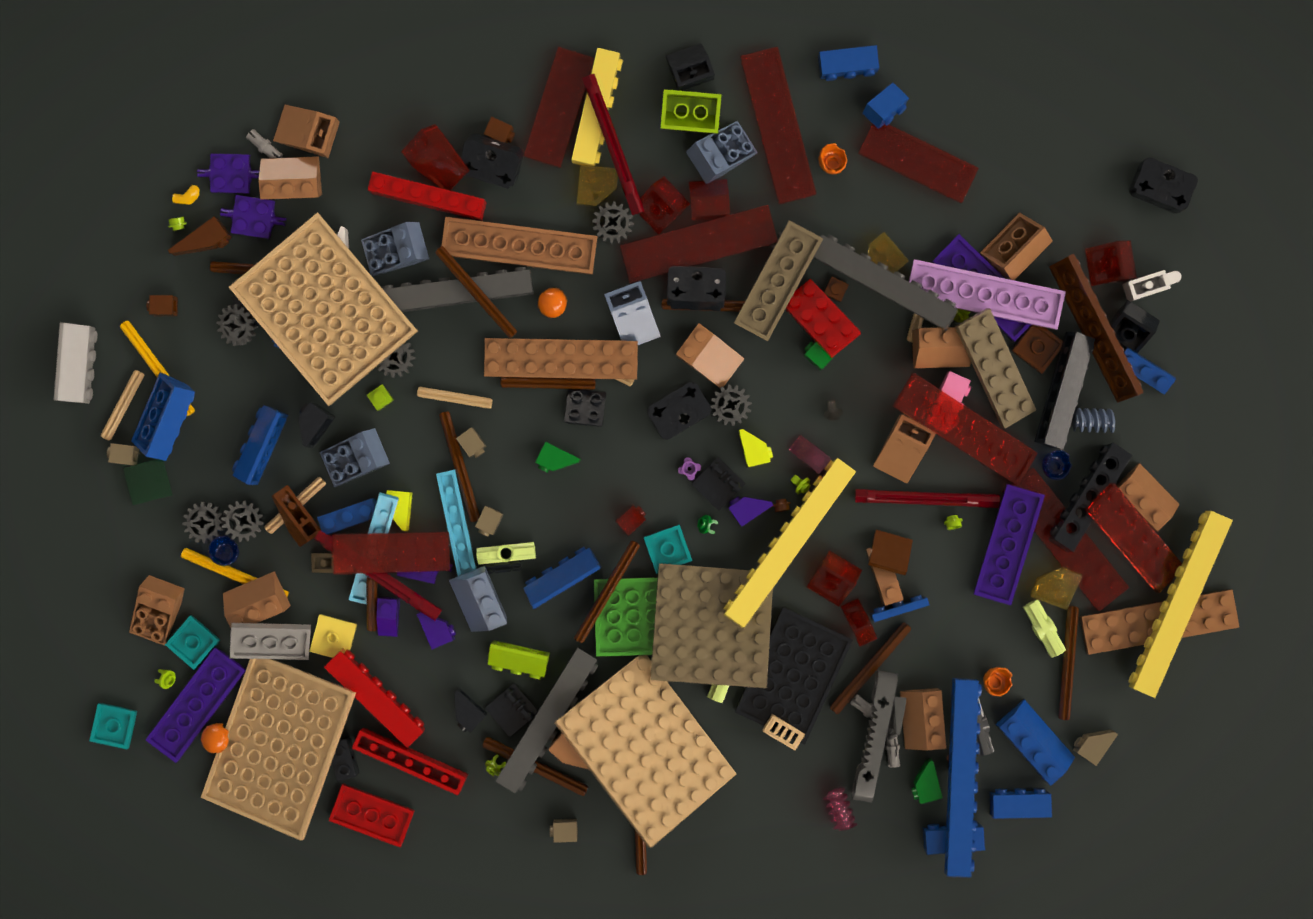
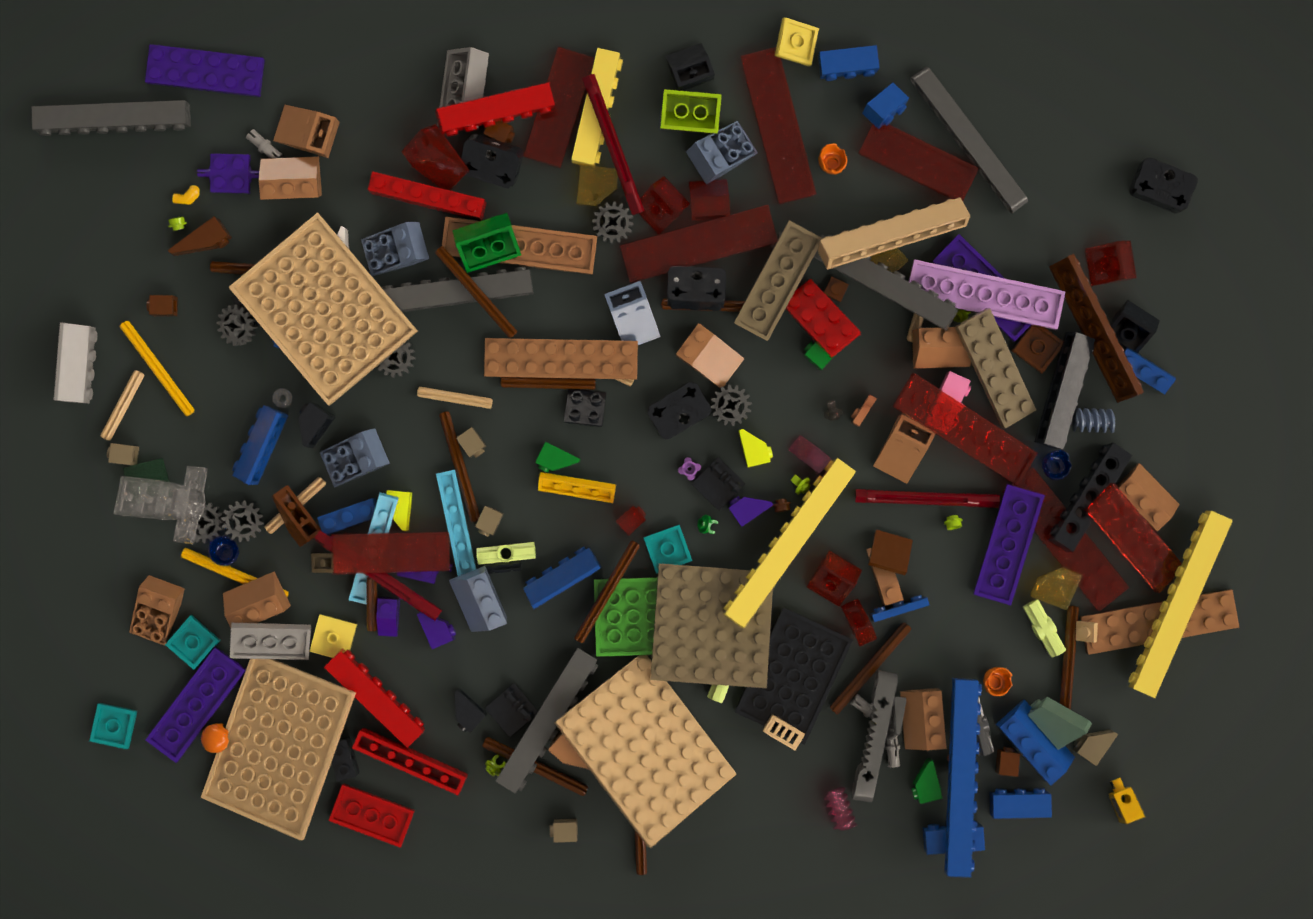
(111, 116): none -> dark grey brick
(163, 417): blue slope -> none
(165, 501): none -> clear slope
(167, 678): lime plate -> none
(204, 70): none -> dark purple plate
(253, 216): dark purple plate -> none
(276, 398): none -> clear plate
(380, 397): lime plate -> none
(463, 76): none -> light grey slope
(486, 242): none -> green slope
(494, 109): none -> red brick
(518, 659): lime slope -> none
(552, 302): orange hair -> none
(576, 487): none -> yellow plate
(796, 41): none -> light yellow plate
(859, 414): none -> nougat plate
(893, 233): none -> tan brick
(969, 139): none -> dark grey beam
(1007, 761): none -> reddish brown brick
(1016, 246): medium nougat slope -> none
(1058, 722): none -> sand green slope
(1086, 631): none -> tan plate
(1129, 809): none -> yellow torso
(1150, 284): white brick -> none

